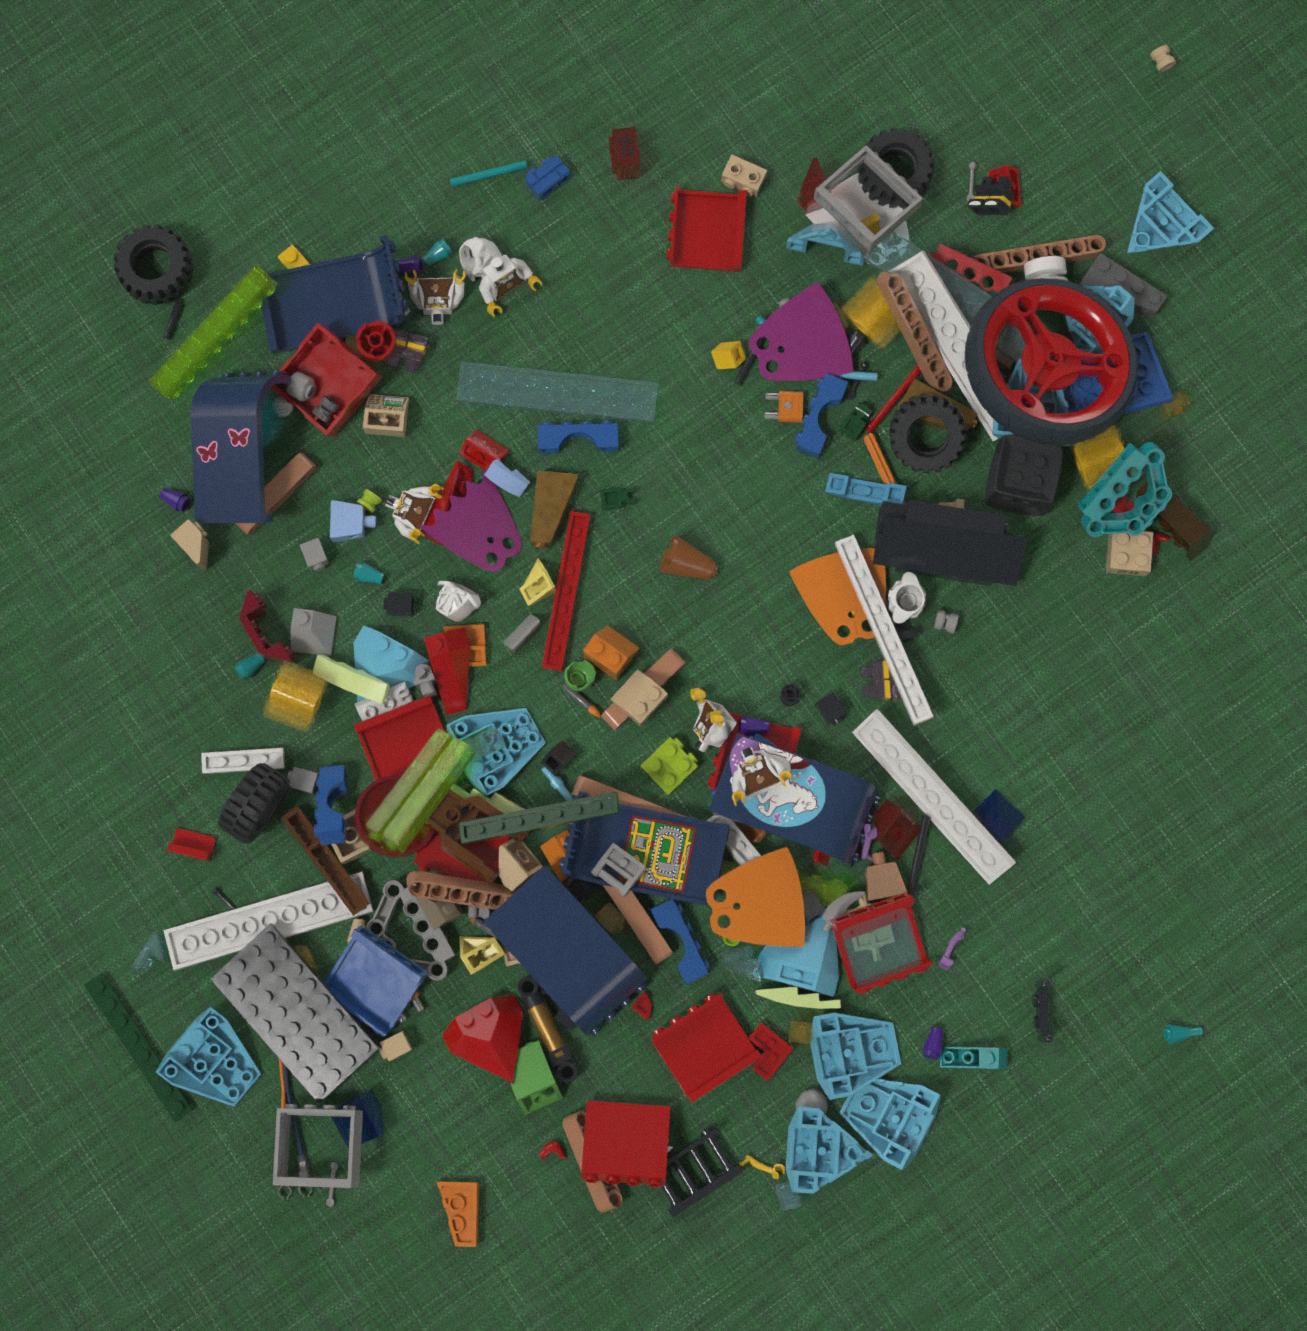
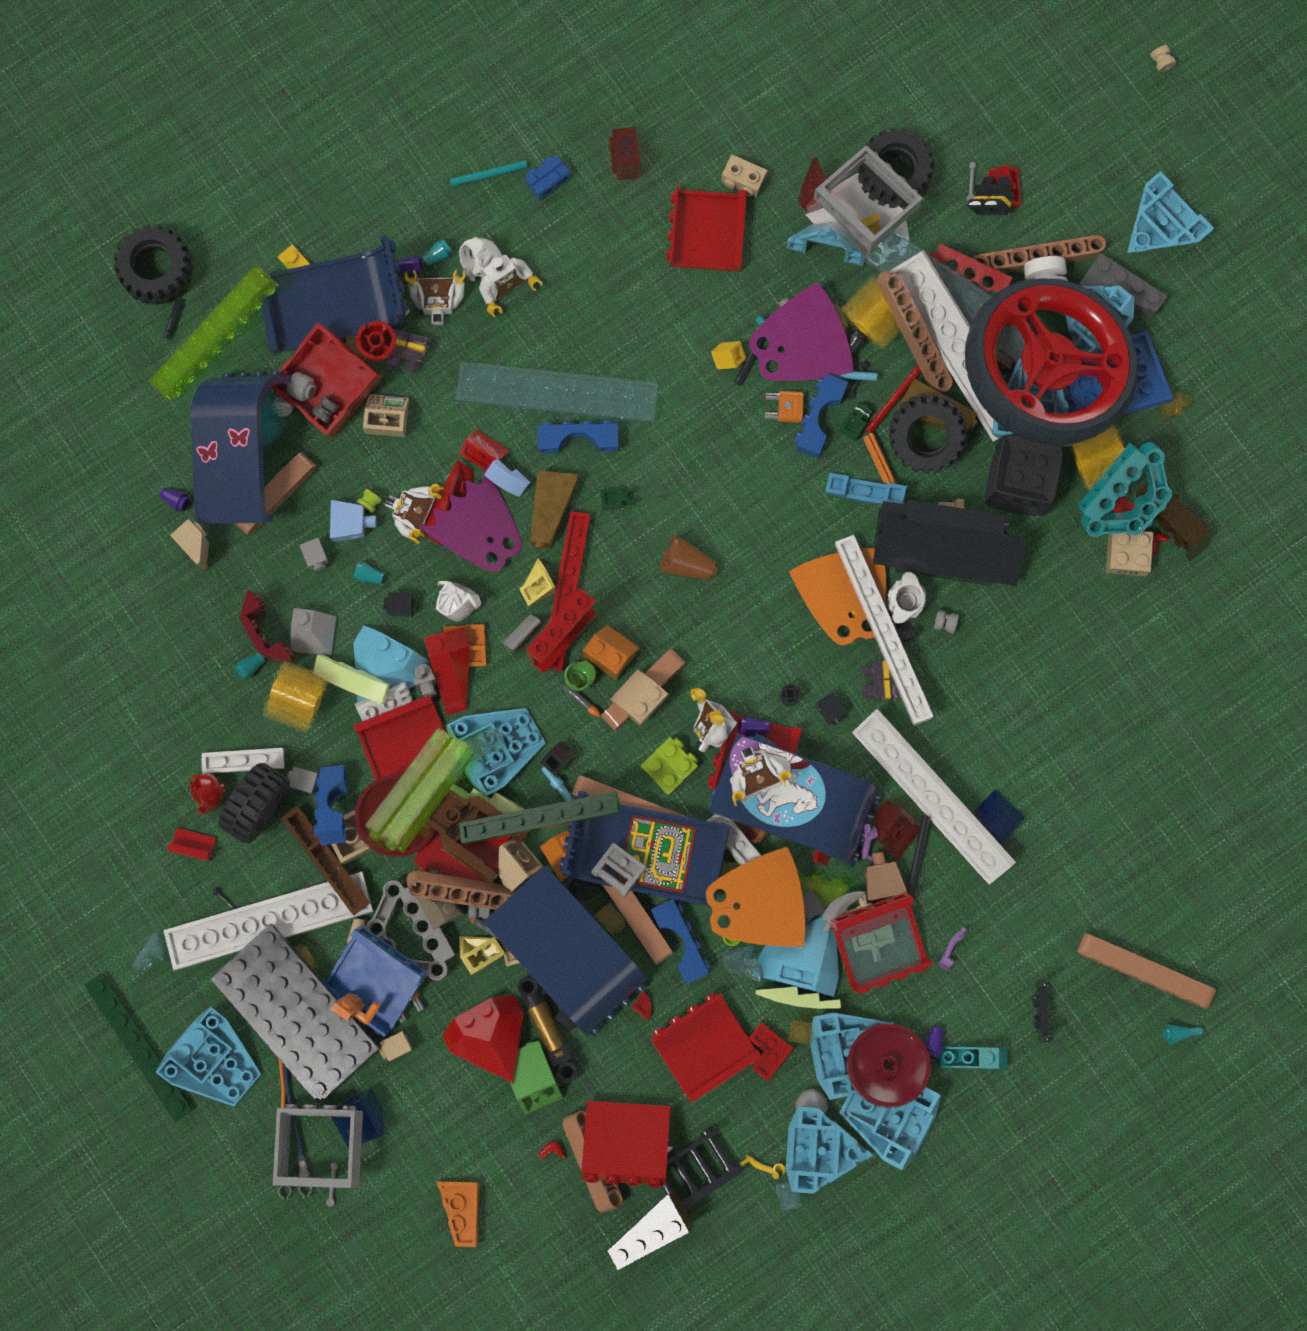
(206, 792): none -> red cylinder
(352, 1006): none -> orange plate
(561, 631): none -> red panel
(659, 1227): none -> wedge
(888, 1065): none -> dark red dish
(1146, 971): none -> nougat beam

